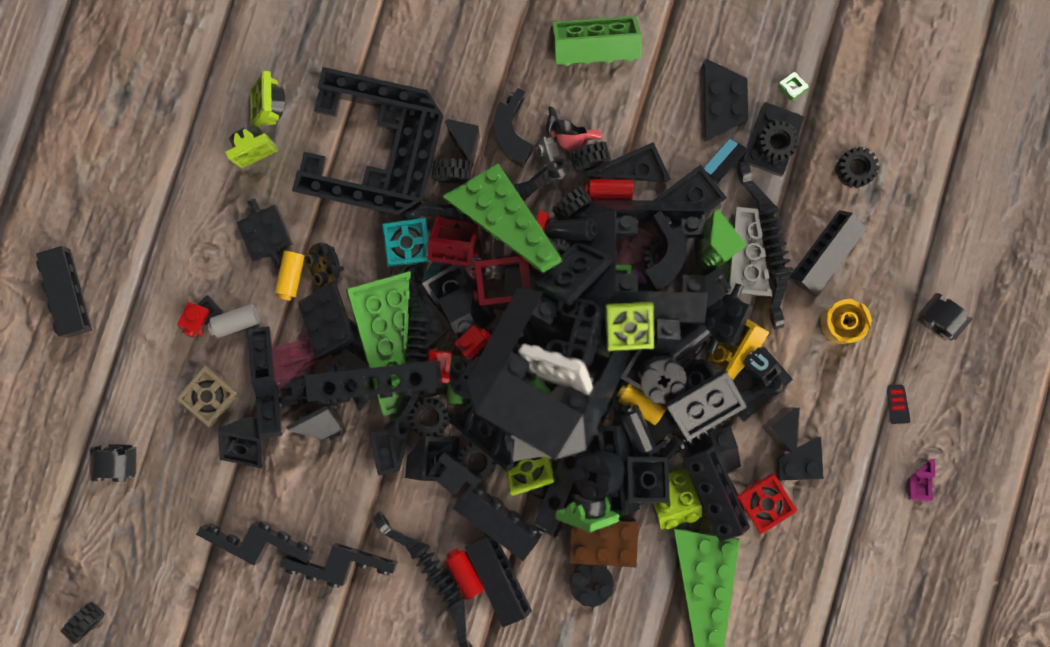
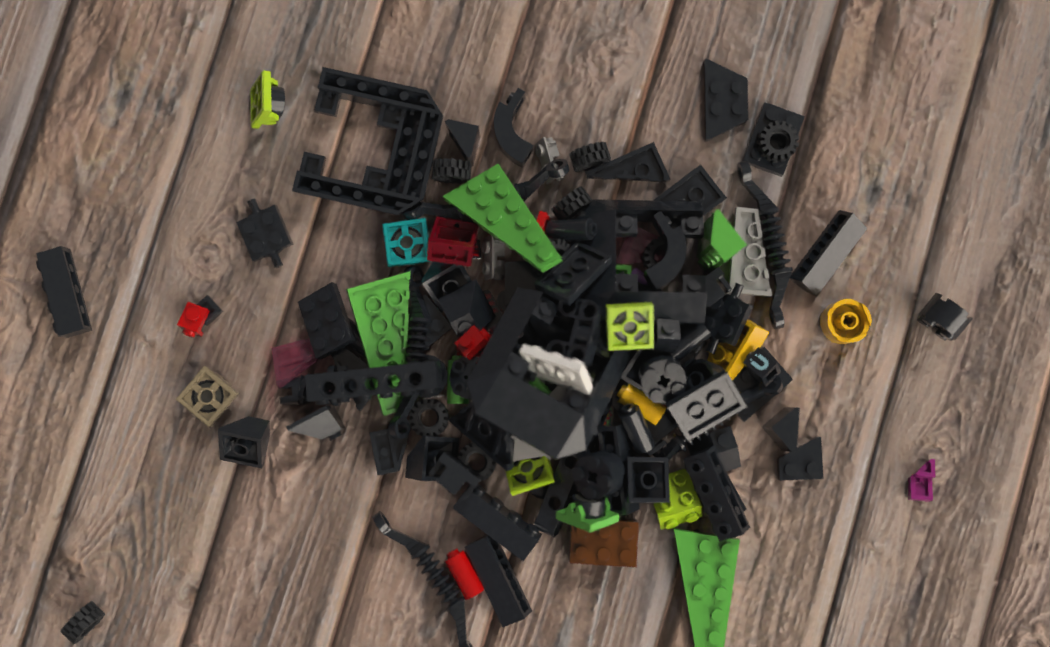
(112, 462): black brick -> none
(234, 321): light grey brick -> none
(249, 146): lime piece -> none
(255, 542): black bracket -> none
(264, 382): black bracket -> none
(289, 275): yellow brick -> none
(323, 263): black plate -> none
(338, 565): black bracket -> none
(445, 359): red bracket -> none
(477, 276): dark red window -> none
(567, 134): hair -> none
(596, 40): bright green slope -> none
(602, 590): black plate -> none
(610, 189): red brick -> none
(724, 160): slope -> none
(766, 503): red piece -> none
(792, 86): tile -> none
(868, 161): black tyre -> none
(898, 405): black sticker -> none

